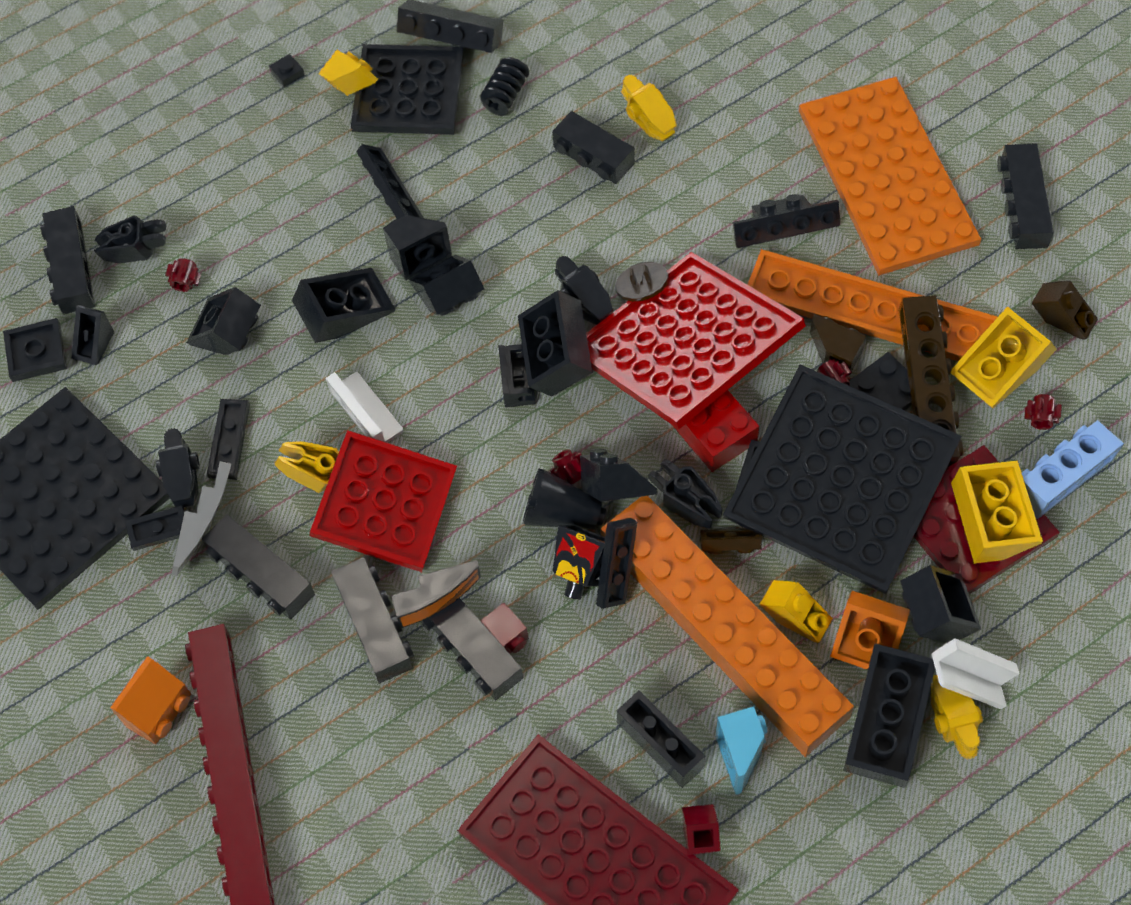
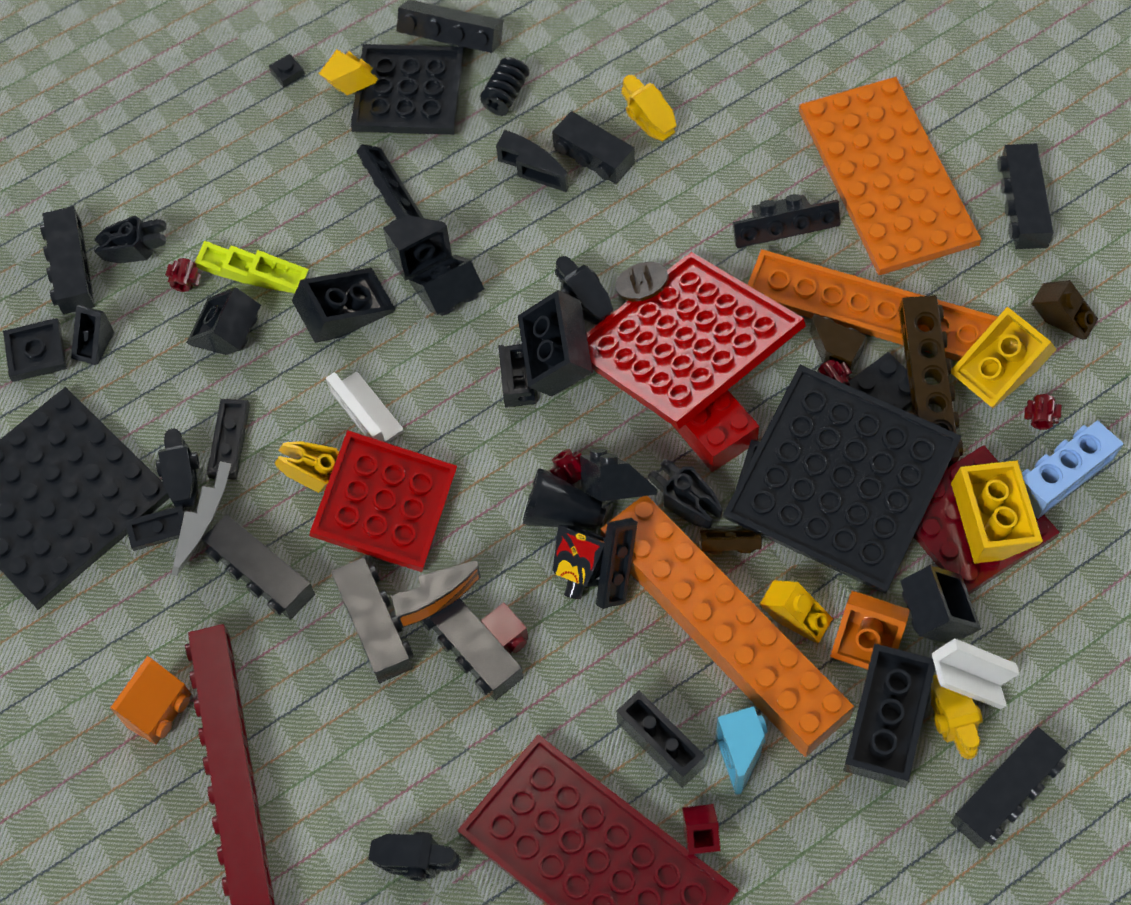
(250, 268): none -> neon yellow slope
(412, 855): none -> black hinge
(531, 161): none -> black slope
(1009, 787): none -> black brick

